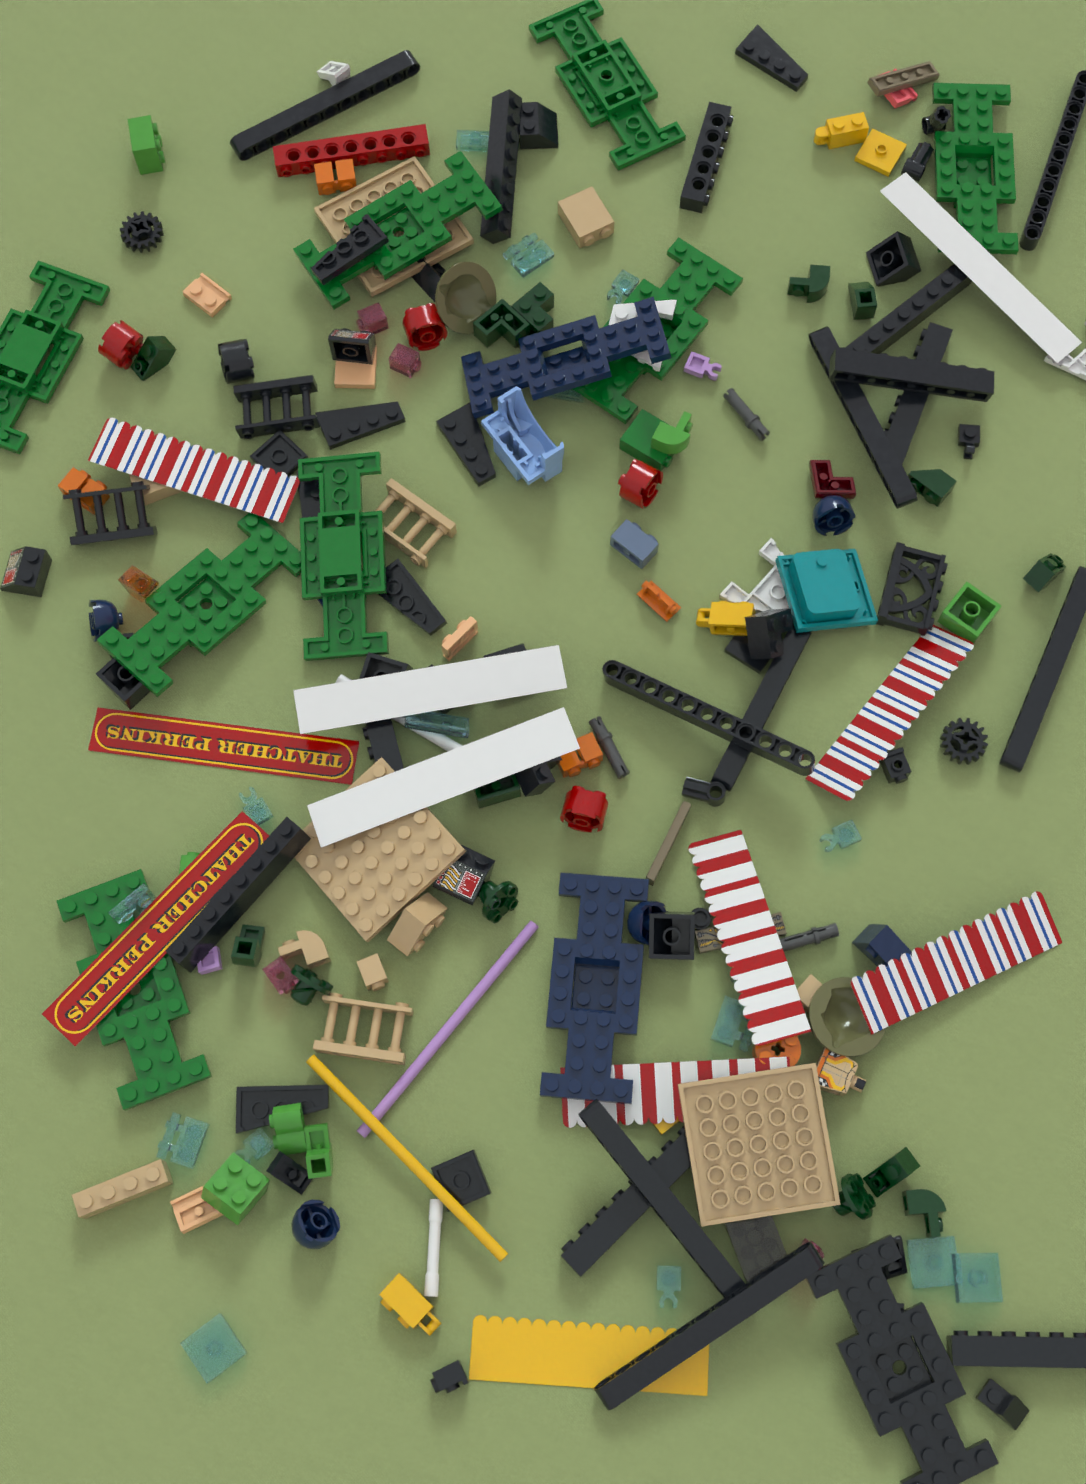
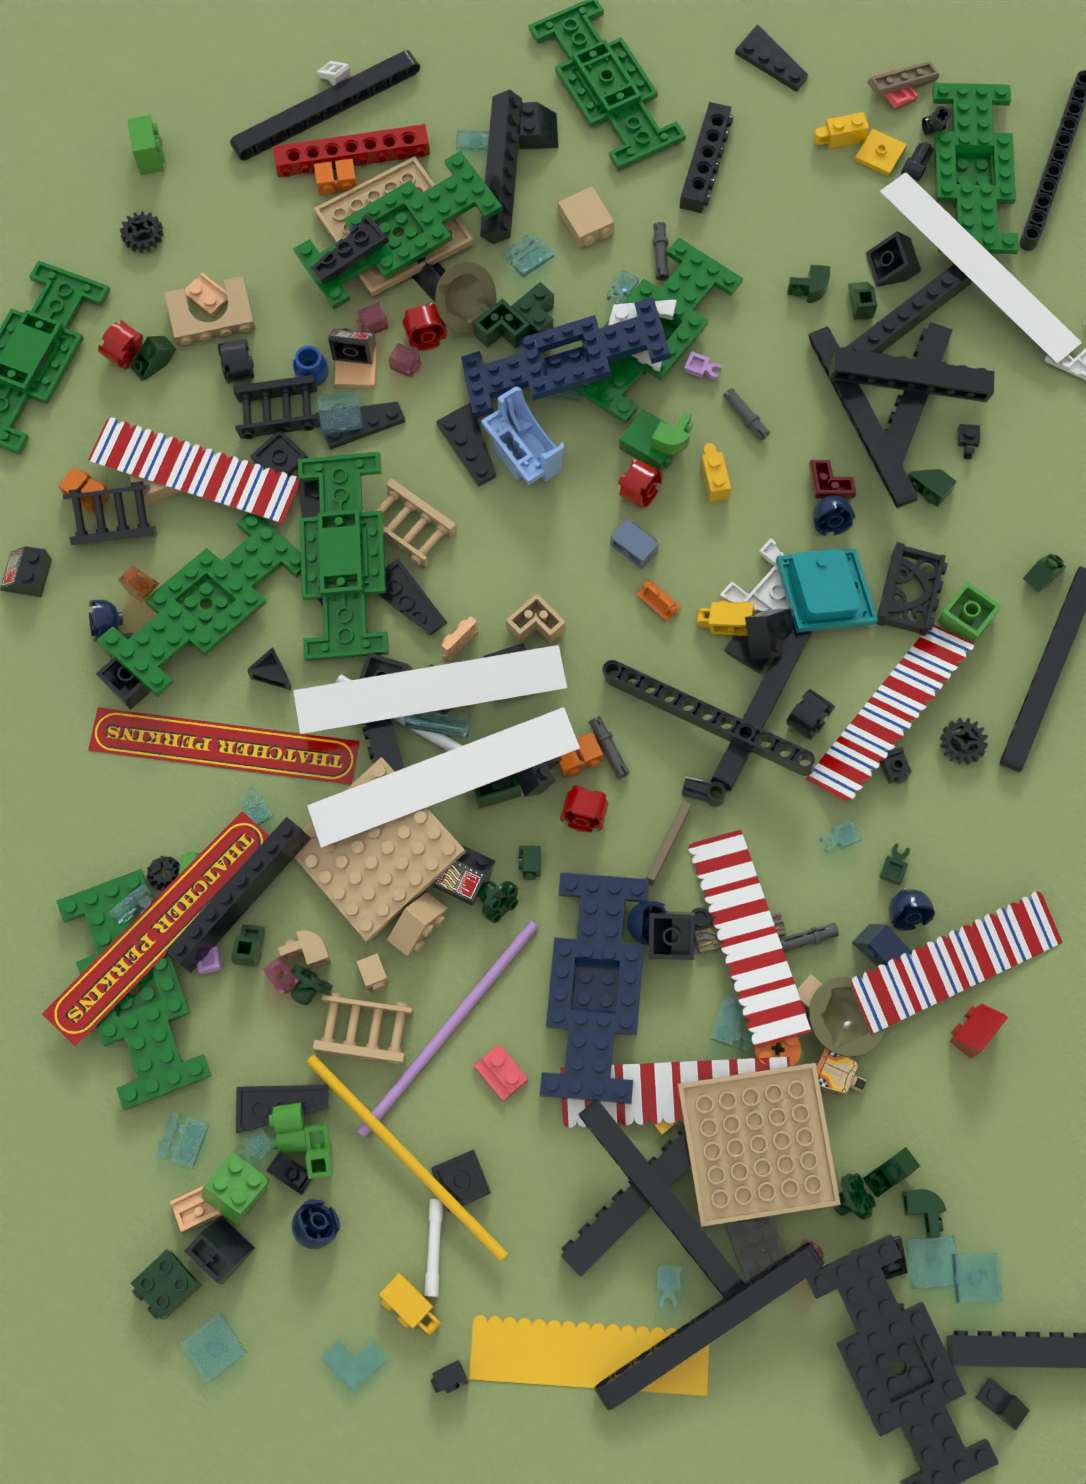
(122, 1189): tan brick -> none
(155, 867): none -> black gear
(165, 1285): none -> dark green brick
(219, 1250): none -> black slope
(236, 318): none -> tan arch
(269, 671): none -> black slope
(311, 362): none -> blue piece
(339, 412): none -> clear light blue plate
(354, 1370): none -> clear light blue plate
(501, 1072): none -> coral plate
(530, 862): none -> dark green brick
(535, 616): none -> tan brick
(660, 243): none -> dark grey pin
(715, 474): none -> yellow brick
(810, 714): none -> black brick
(895, 868): none -> dark green plate
(910, 908): none -> dark blue cylinder
(977, 1030): none -> red slope

